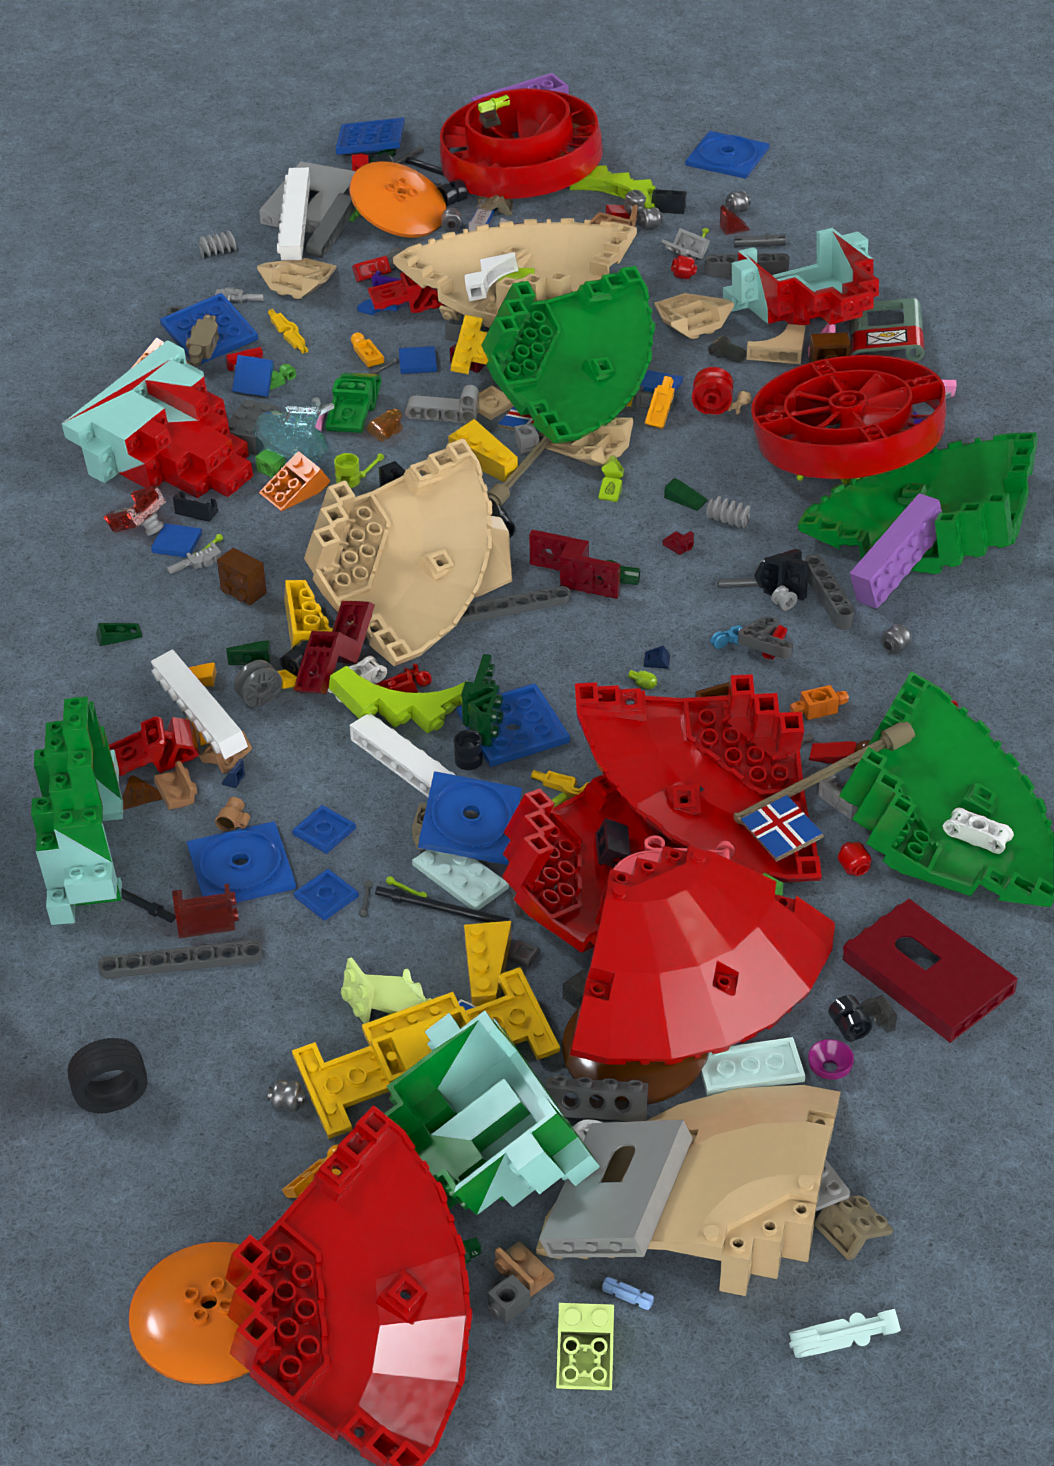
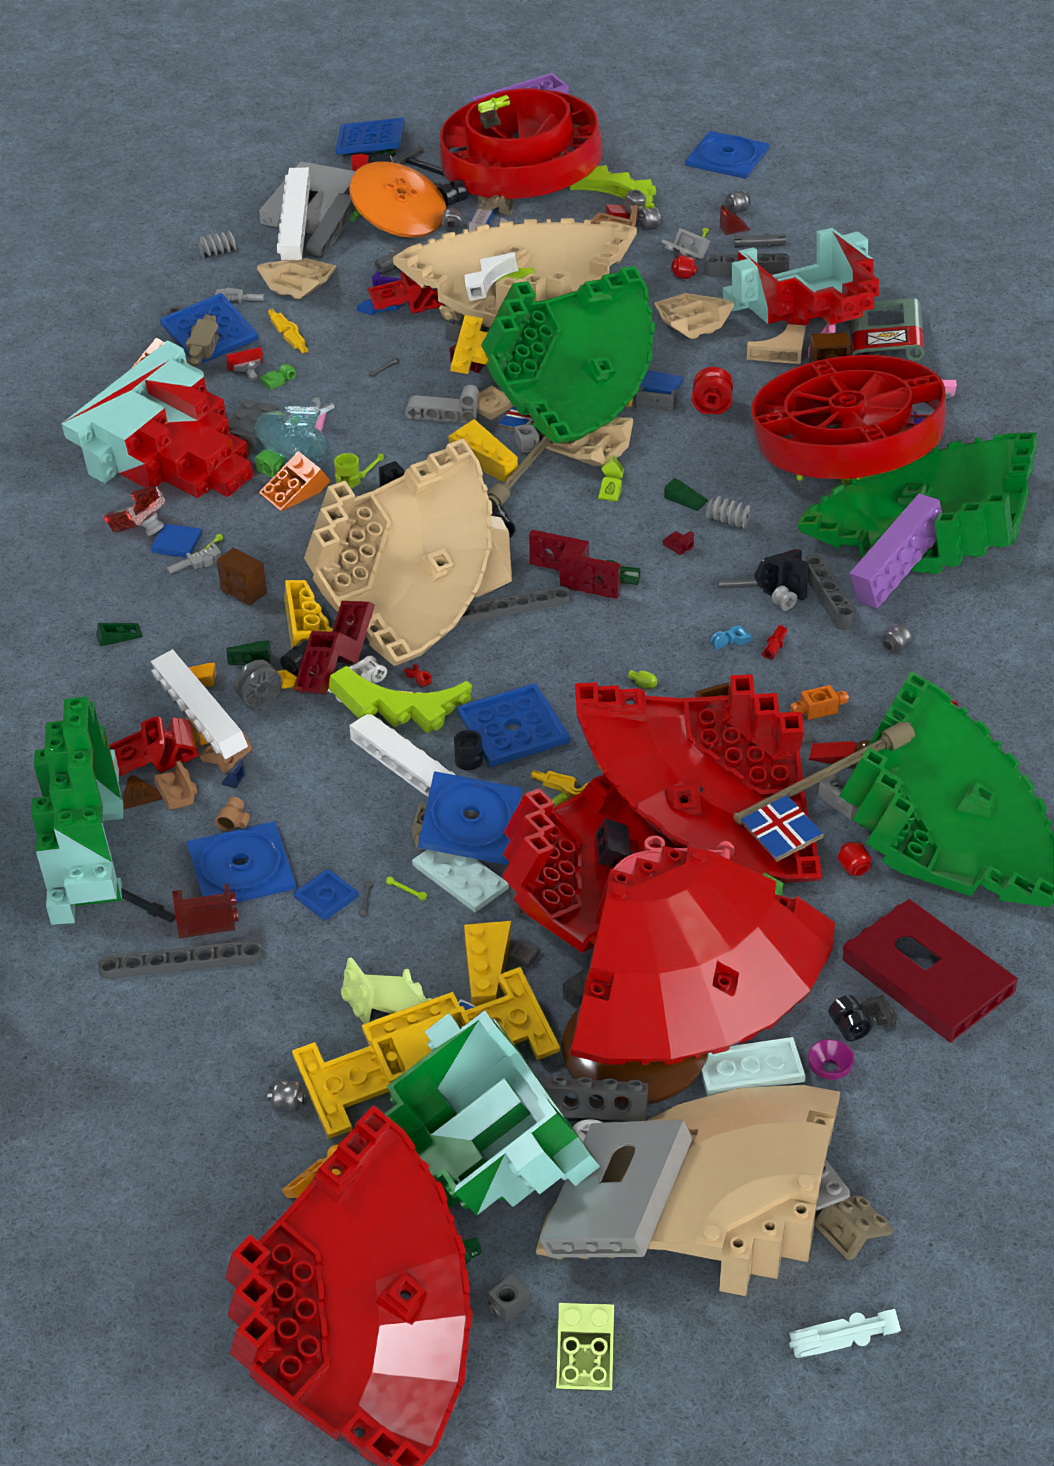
(103, 1057): black tyre -> none
(173, 1327): orange dish -> none
(194, 508): black hinge -> none
(253, 375): blue tile -> none
(324, 829): blue tile -> none
(352, 399): green piece -> none
(365, 270): red slope -> none
(366, 350): light orange plate -> none
(386, 425): clear orange piece -> none
(399, 895): black bar -> none
(403, 682): red slope -> none
(417, 360): blue tile -> none
(483, 702): dark green piece -> none
(524, 1266): medium nougat bracket -> none
(628, 1293): light blue axle -> none
(657, 658): dark blue slope -> none
(660, 404): light orange hinge -> none
(669, 201): black hinge -> none
(724, 347): clear smoke piece -> none
(743, 398): tan arm -> none
(758, 637): dark grey beam -> none
(978, 830): white piece -> none

